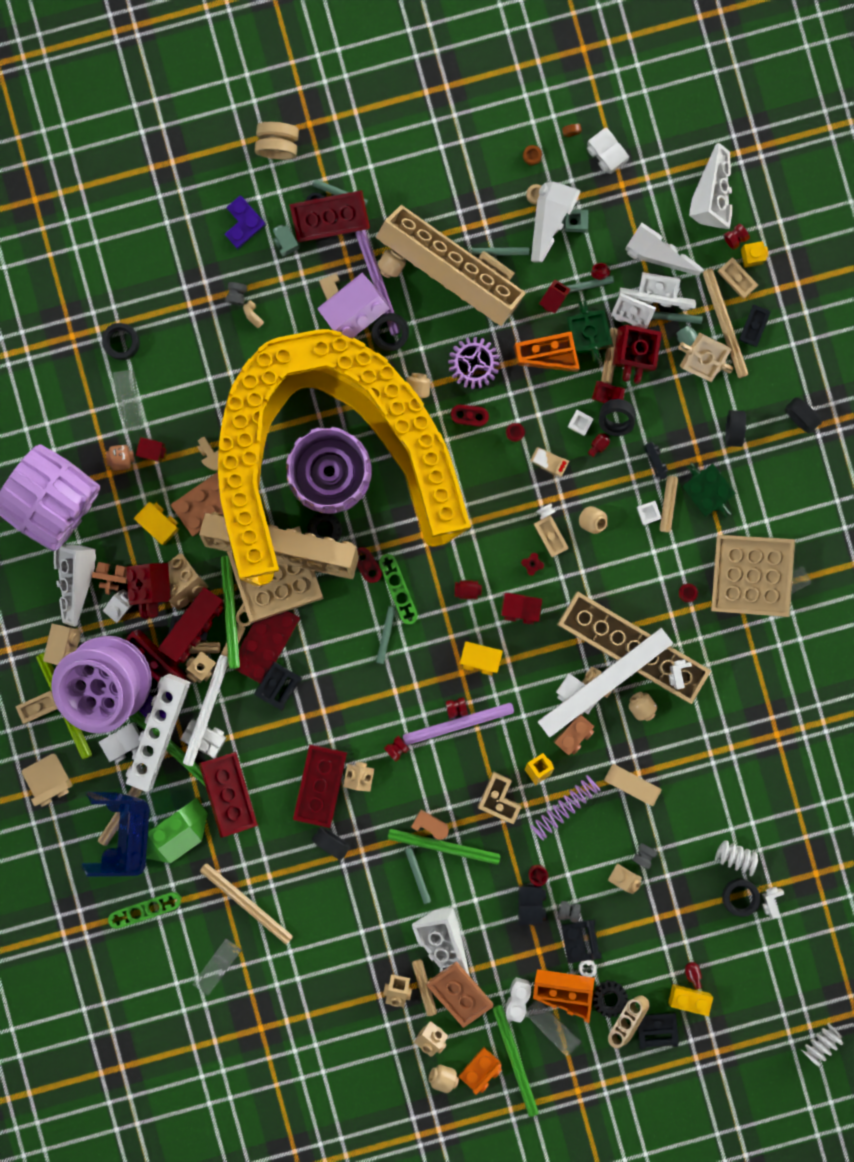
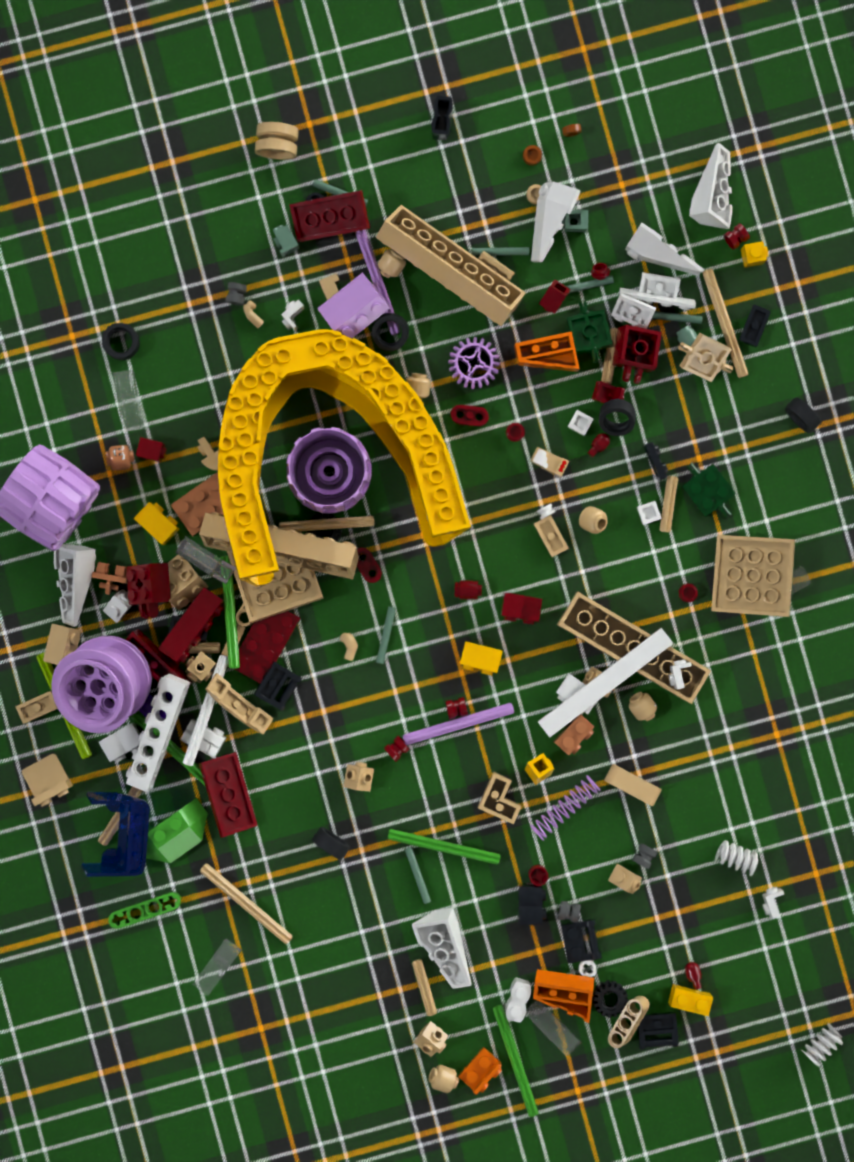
(205, 560): none -> clear brick
(237, 705): none -> tan slope
(248, 222): dark purple plate -> none
(292, 311): none -> white bracket
(320, 786): dark red plate -> none
(324, 524): none -> tan axle
(351, 645): none -> tan arm
(395, 590): bright green beam -> none
(397, 991): tan brick -> none
(430, 823): nougat leg -> none
(441, 121): none -> black brick
(459, 994): nougat plate -> none
(527, 563): dark red plate -> none
(607, 150): white brick -> none
(735, 428): black tyre -> none
(737, 278): tan plate -> none
(755, 897): black tyre -> none

